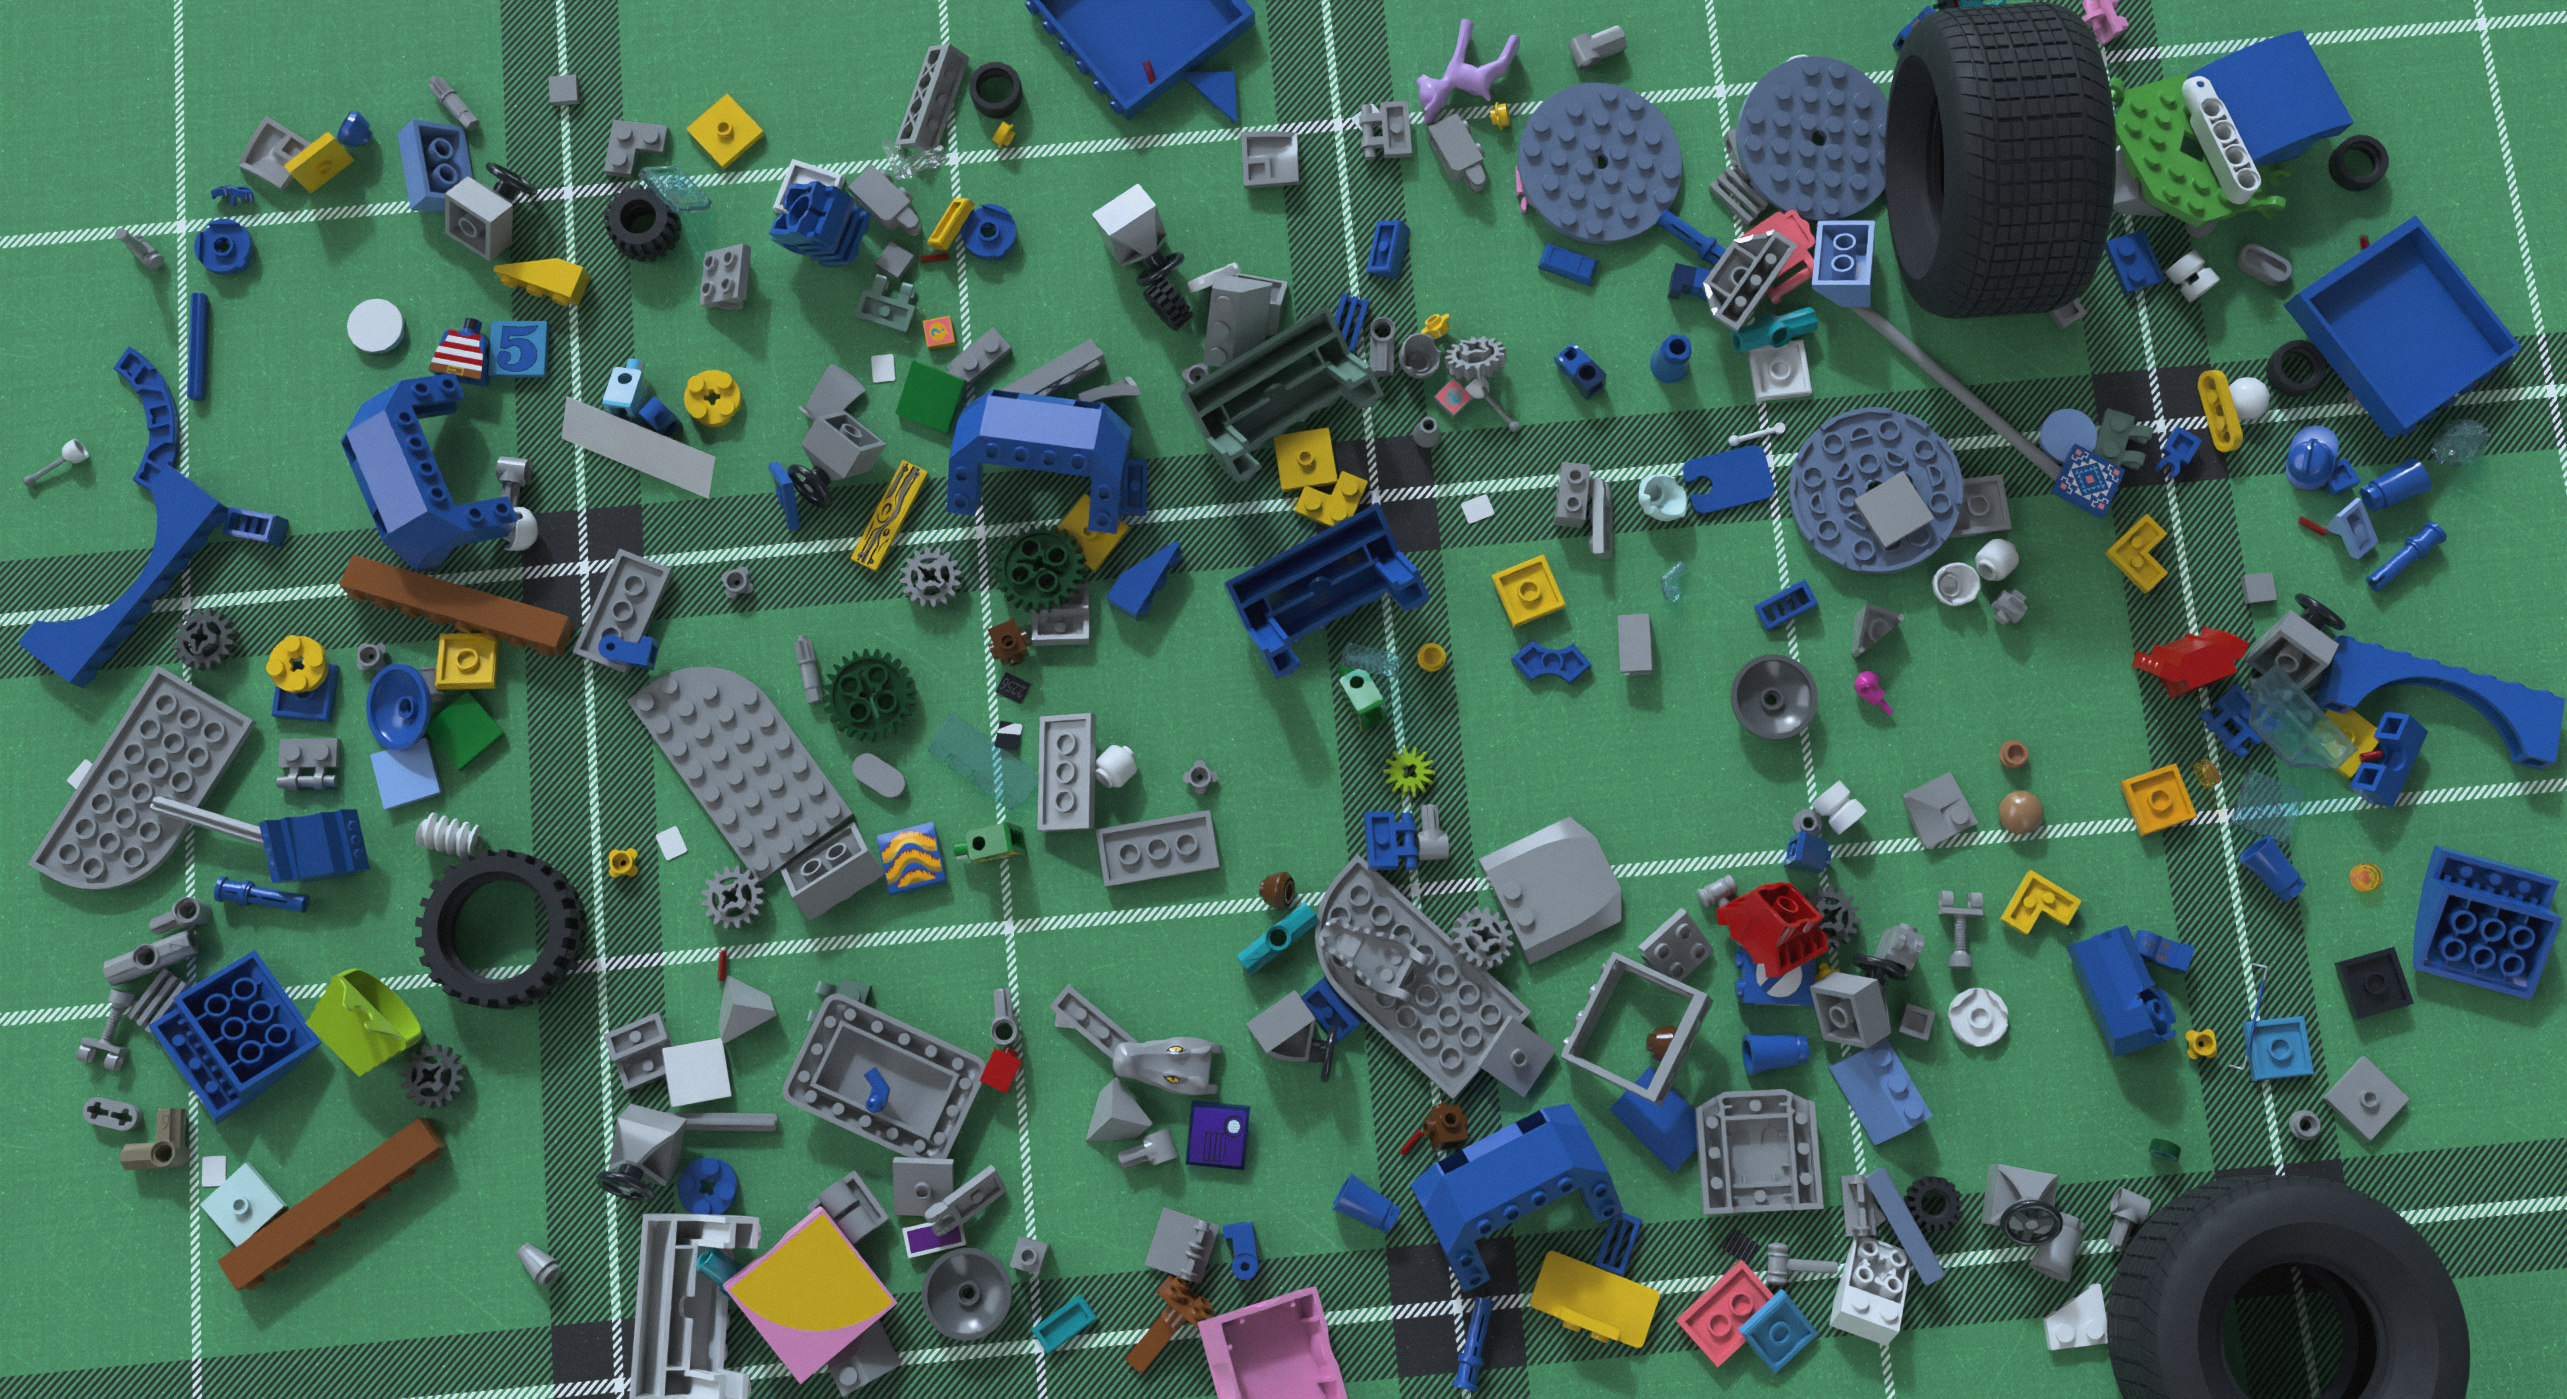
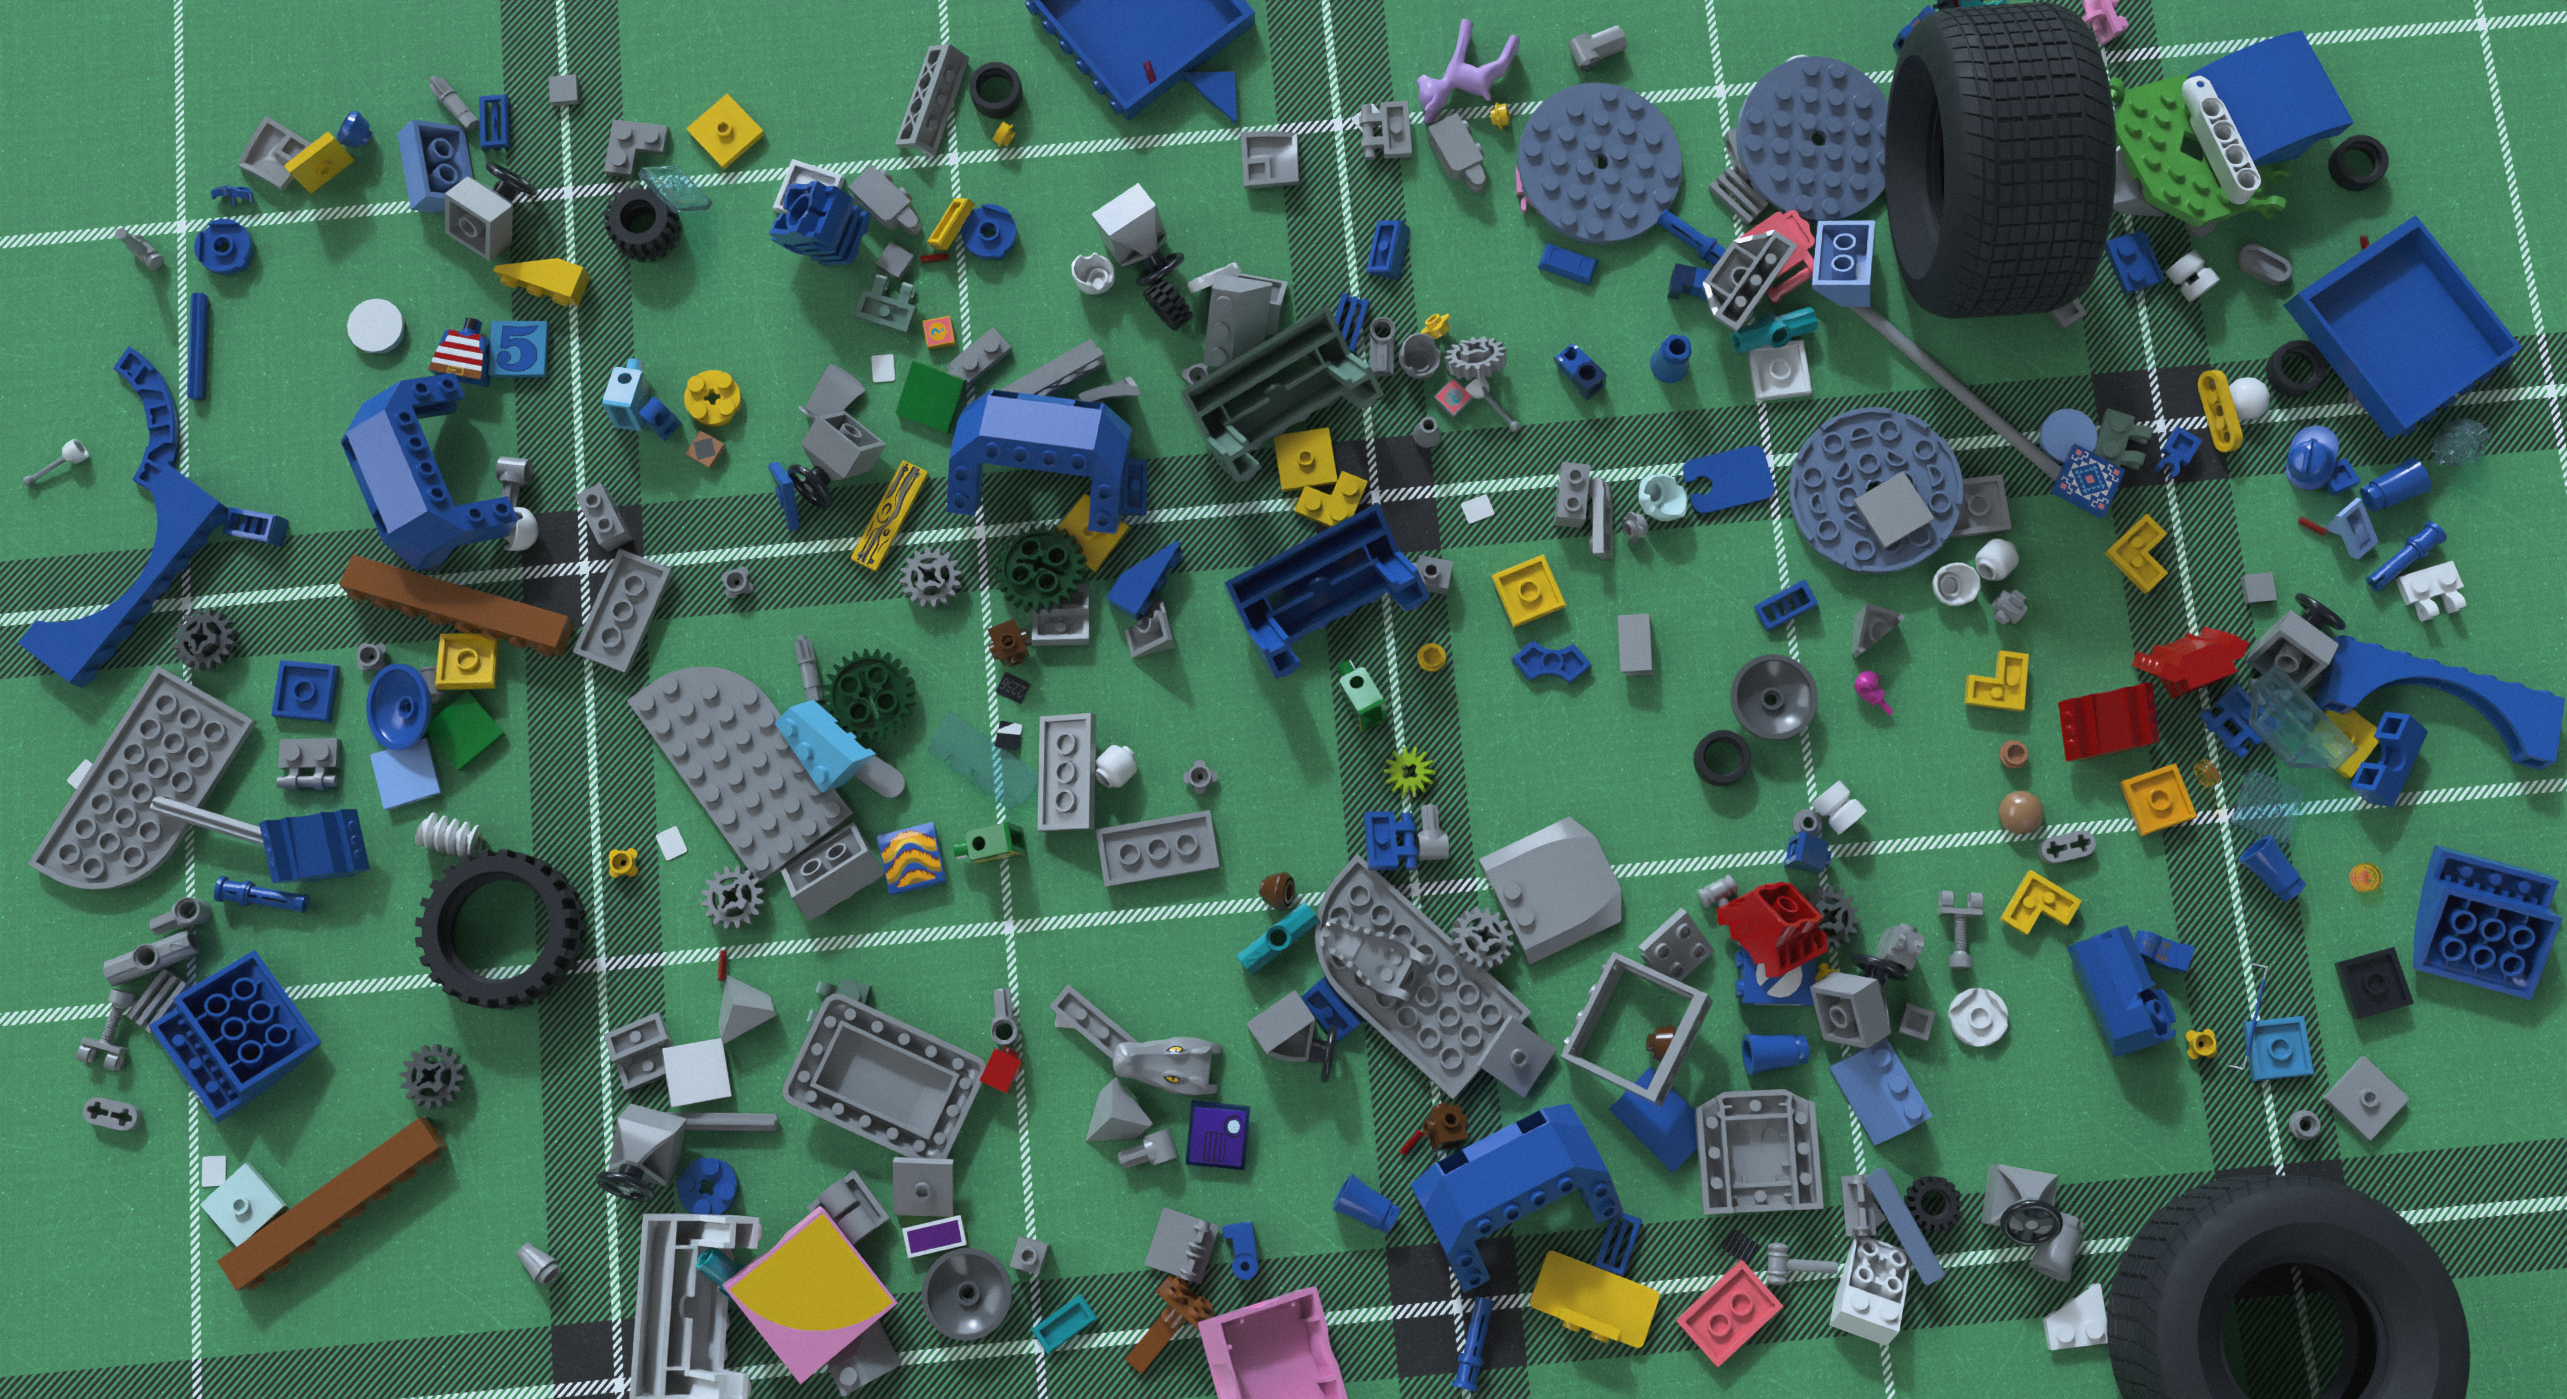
(169, 1135): dark tan piece -> none
(281, 664): yellow plate -> none
(363, 1021): lime piece -> none
(496, 144): none -> blue tile
(604, 517): none -> light grey brick
(628, 653): blue leg -> none
(638, 447): white sticker -> none
(705, 450): none -> nougat tile
(725, 277): light grey plate -> none
(822, 746): none -> medium azure wedge
(879, 1093): blue arm -> none
(909, 167): clear bracket -> none
(965, 1201): light grey hinge -> none
(1093, 274): none -> white hair
(1150, 632): none -> light grey slope
(1371, 660): clear light blue tile -> none
(1434, 573): none -> light grey brick
(1634, 526): none -> light grey plate
(1669, 581): clear light blue arm -> none
(1722, 736): none -> black tyre
(1778, 429): white hinge -> none
(1778, 1331): dark azure tile -> none
(1938, 810): light grey plate -> none
(2004, 691): none -> yellow plate
(2065, 840): none -> light grey beam
(2108, 722): none -> red slope
(2129, 1210): light grey axle -> none
(2165, 1149): dark green tile -> none
(2371, 755): red leg -> none
(2429, 583): none -> white plate

